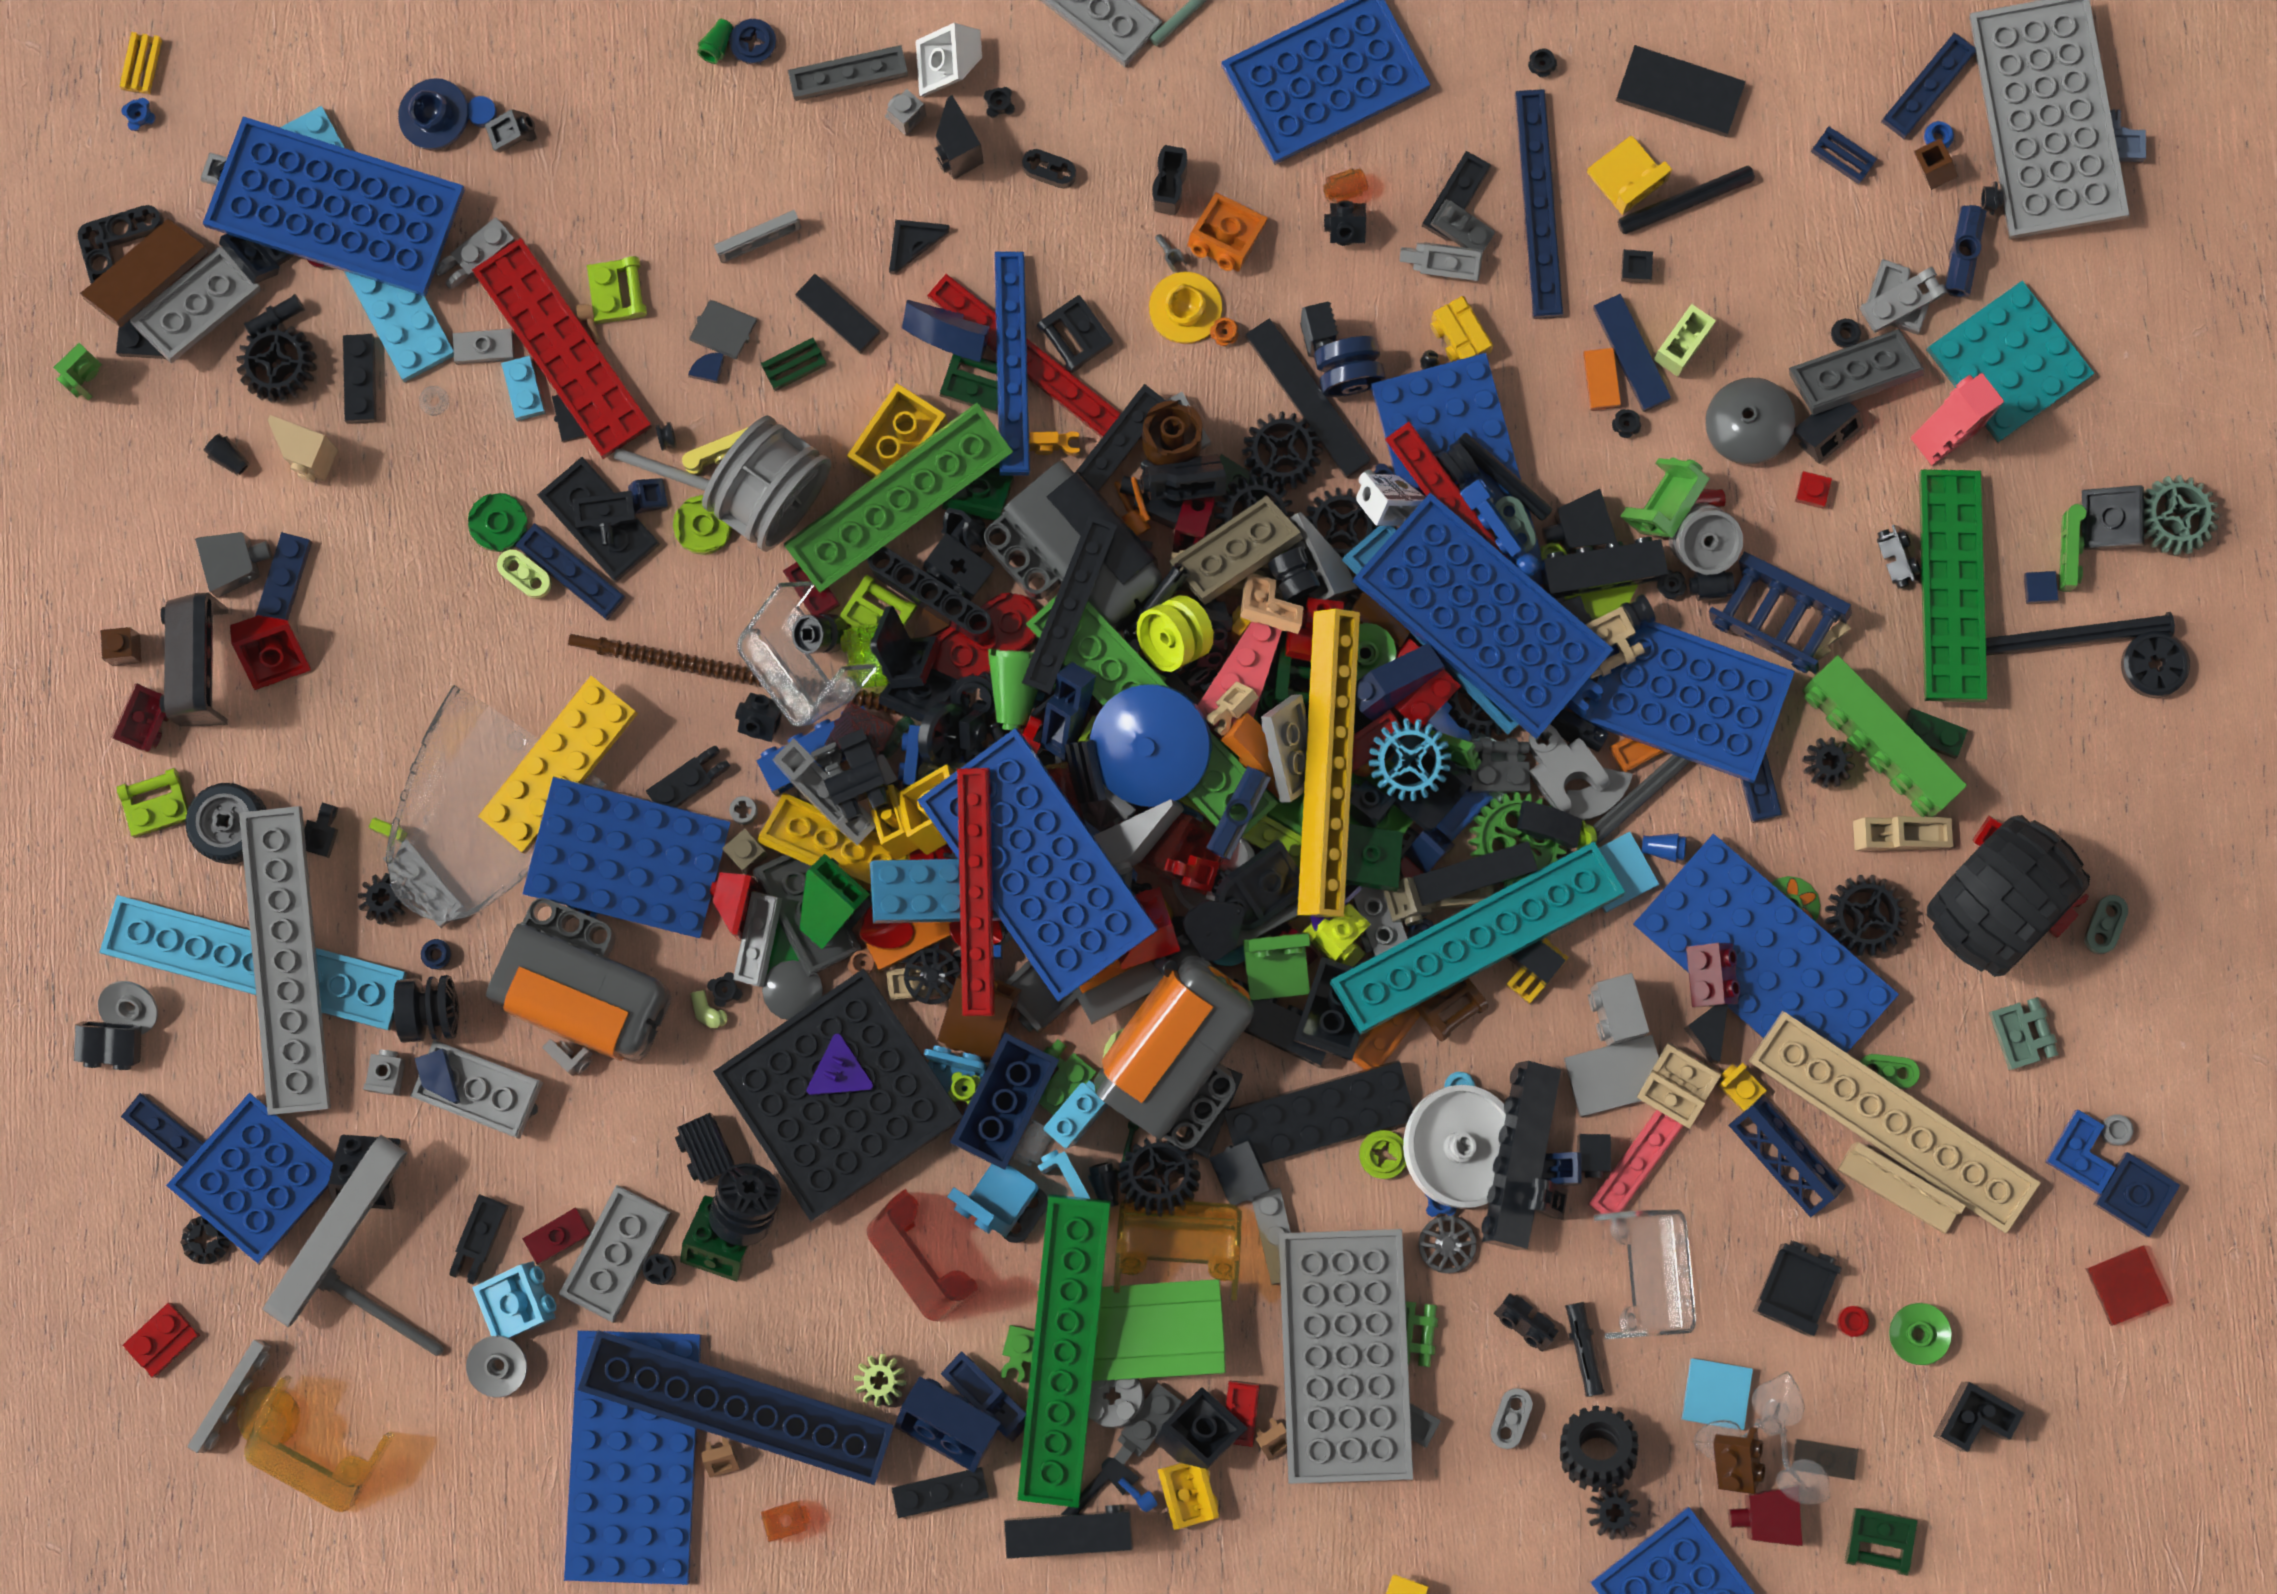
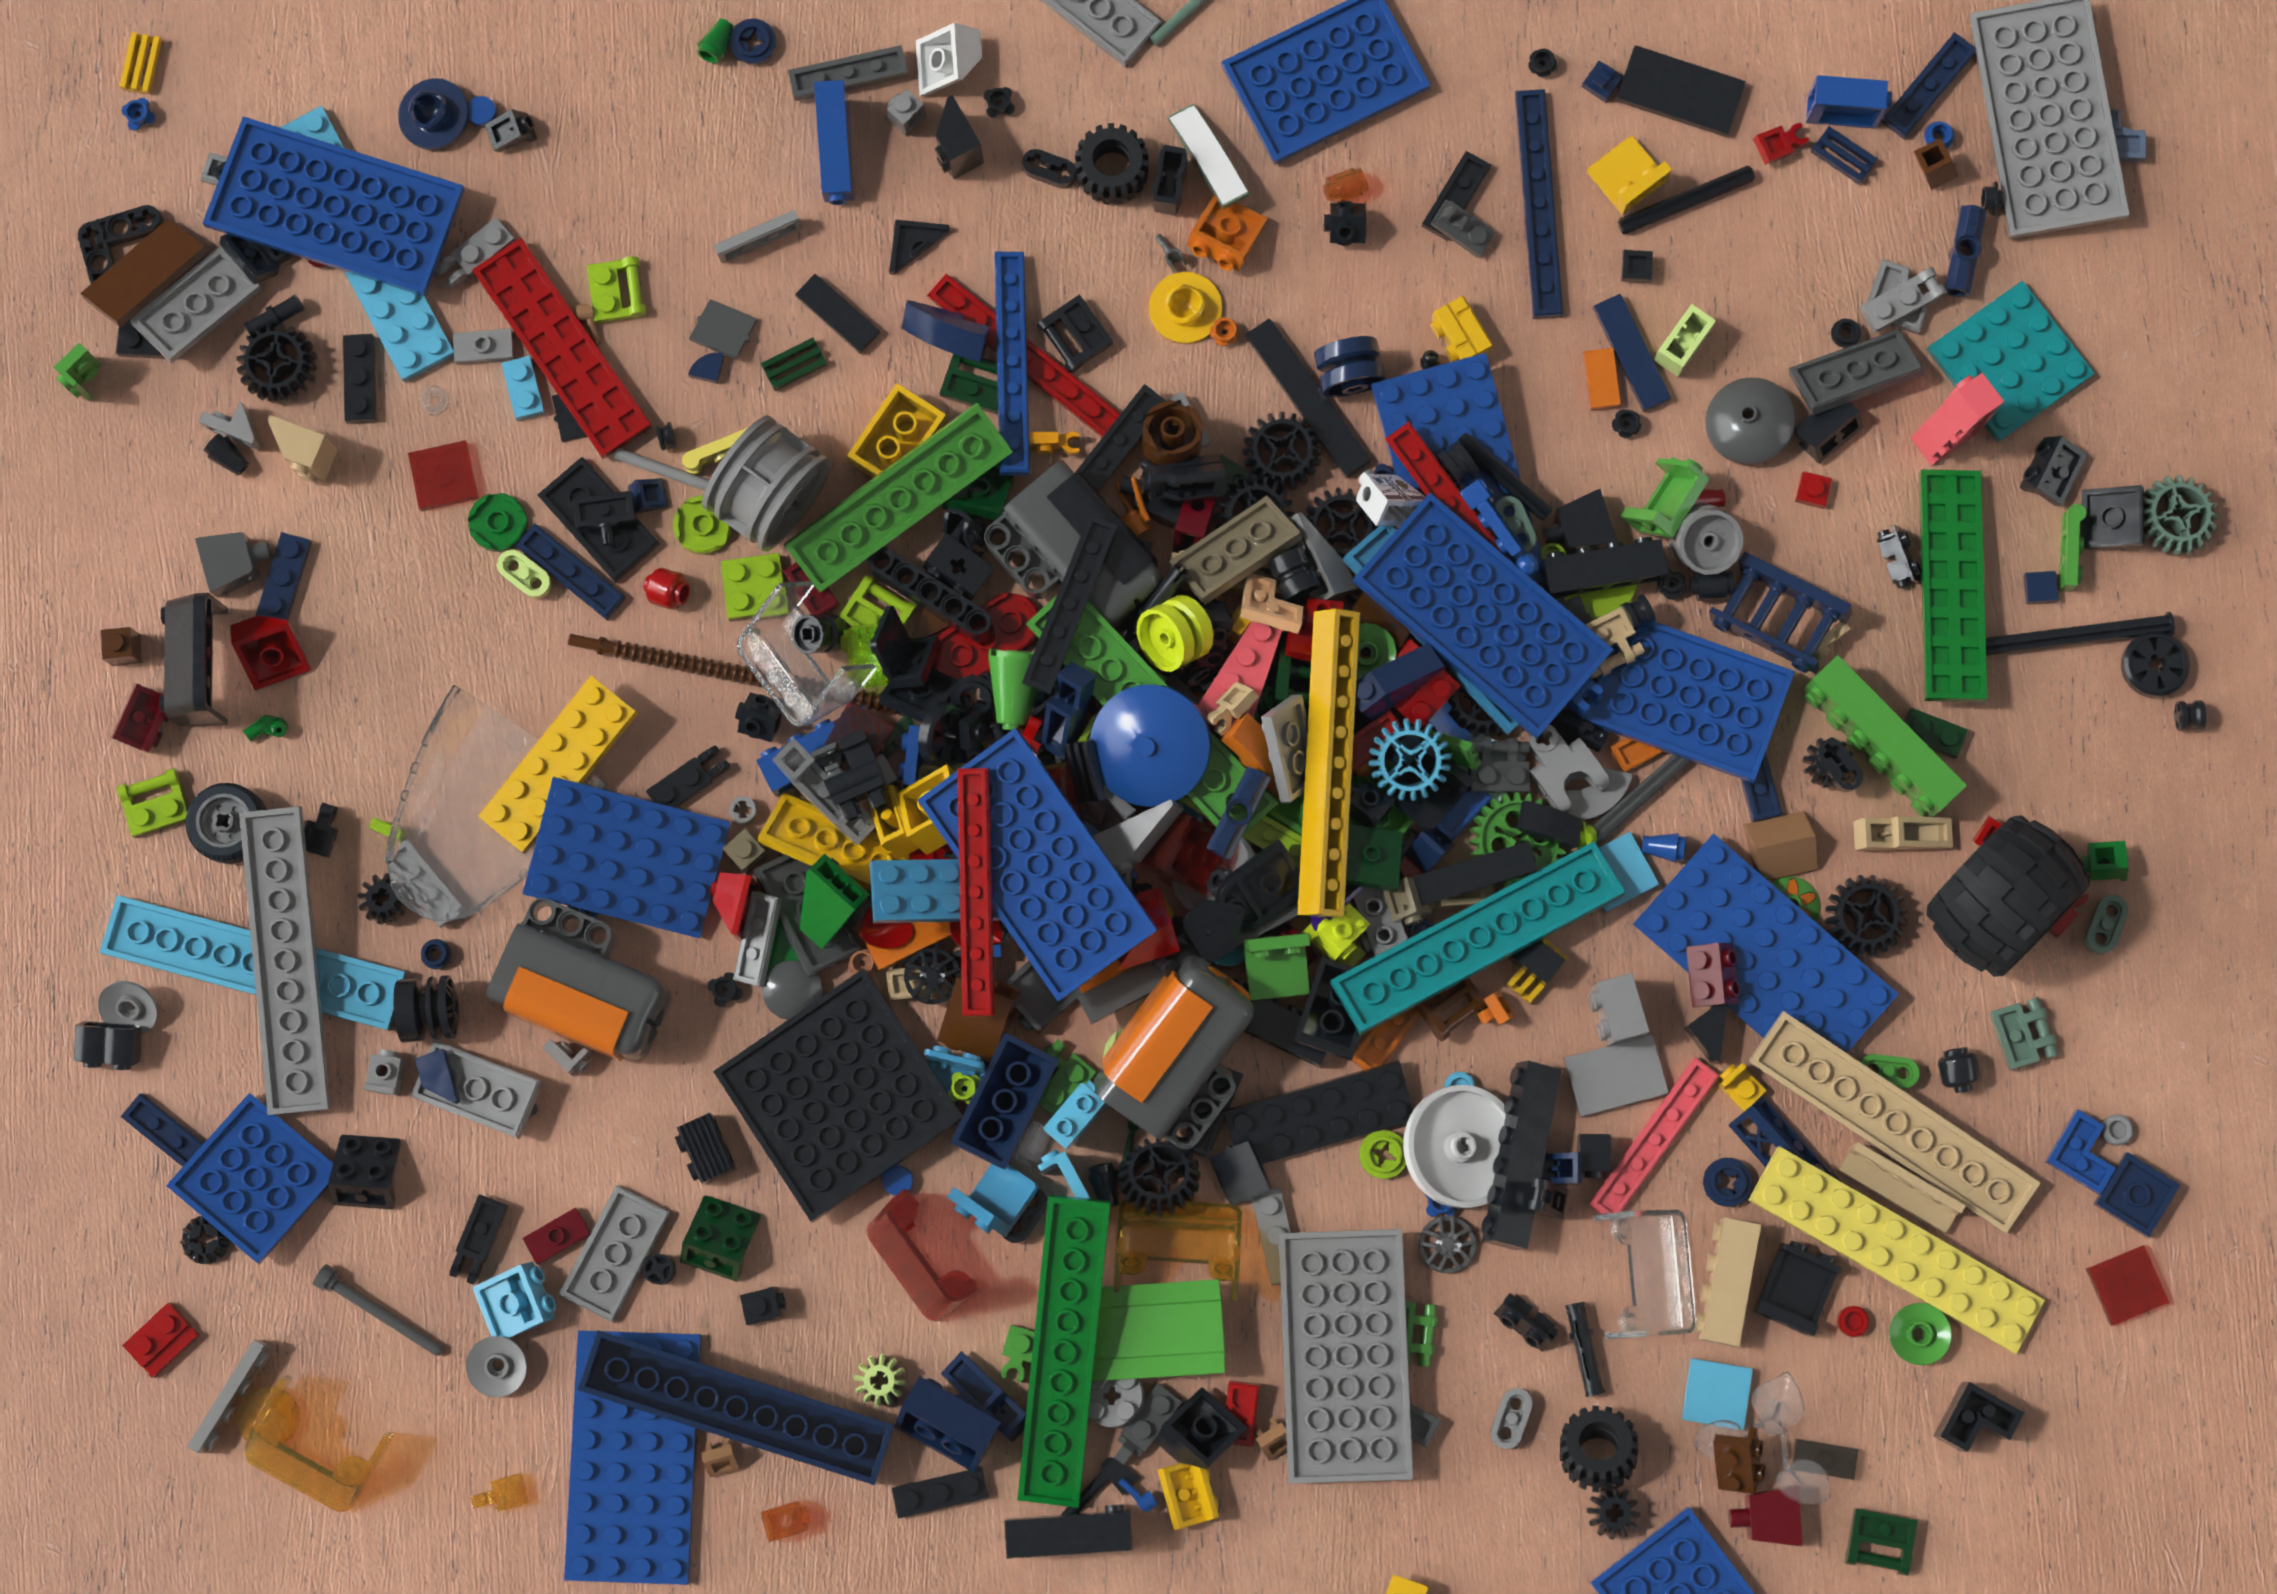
(238, 428): none -> light grey slope
(266, 725): none -> green arm
(334, 1231): light grey beam -> none
(443, 475): none -> clear red tile
(505, 1493): none -> clear yellow plate
(666, 588): none -> red head
(706, 1014): yellowish green arm -> none
(744, 1204): black wheel -> none
(749, 583): none -> lime plate
(763, 1305): none -> black bracket
(834, 141): none -> blue slope
(838, 1071): dark purple piece -> none
(897, 1180): none -> blue tile
(1111, 141): none -> black tyre
(1196, 873): red plate -> none
(1208, 156): none -> white slope
(1318, 326): black brick -> none
(1444, 260): light grey hinge -> none
(1497, 1009): none -> orange tile
(1602, 81): none -> dark blue tile
(1678, 1085): tan slope -> none
(1729, 1281): none -> tan brick
(1741, 1186): none -> dark blue gear
(1777, 144): none -> red plate
(1782, 845): none -> medium nougat slope
(1845, 761): none -> black beam
(1847, 101): none -> blue window
(1896, 1250): none -> light yellow plate
(1959, 1069): none -> black head
(2053, 469): none -> black bracket
(2110, 853): none -> green brick
(2190, 715): none -> black wheel

